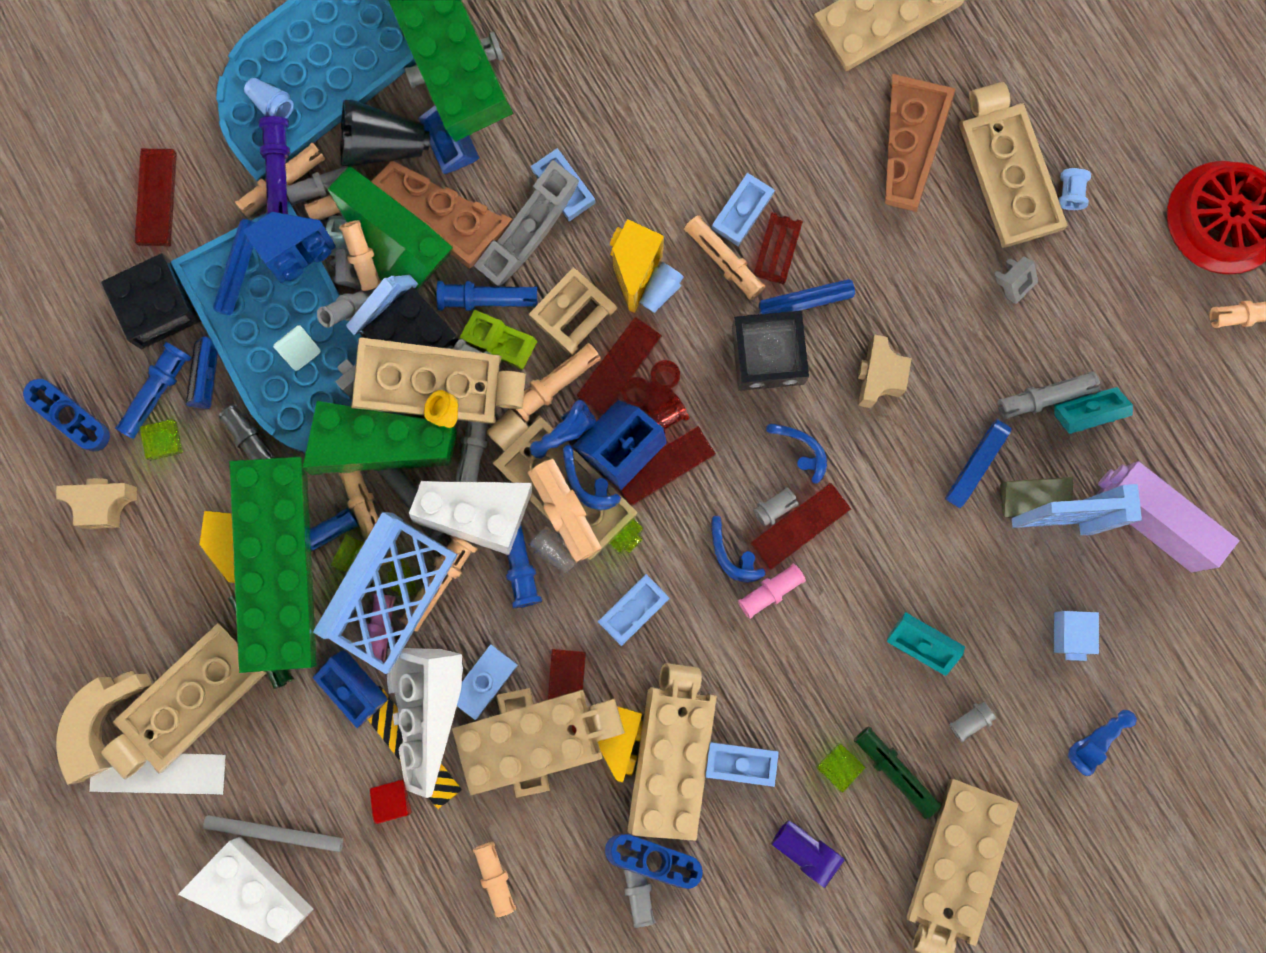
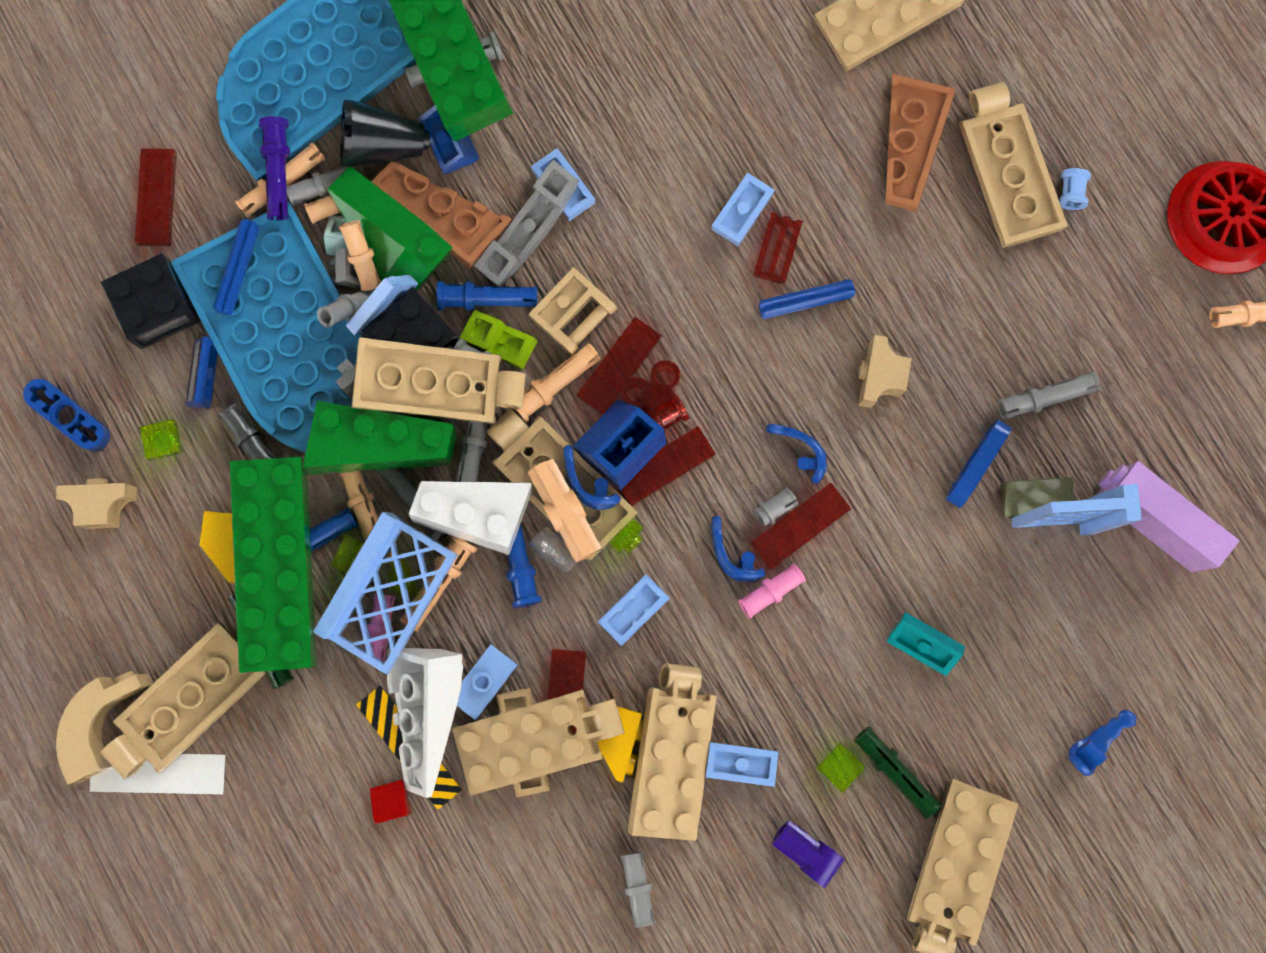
(160, 377): blue pin -> none
(248, 892): white wedge -> none
(269, 99): light blue cone -> none
(273, 833): light grey bar -> none
(289, 243): blue slope -> none
(297, 348): light aqua slope -> none
(350, 688): blue slope -> none
(441, 409): yellow tile -> none
(494, 879): light nougat pin -> none
(573, 426): blue piece -> none
(635, 256): yellow slope -> none
(660, 287): light blue cone -> none
(668, 856): blue beam -> none
(734, 268): light nougat pin -> none
(770, 350): piece -> none
(972, 721): light grey pin -> none
(1018, 279): light grey tile -> none
(1076, 634): light blue brick -> none
(1093, 410): teal plate -> none

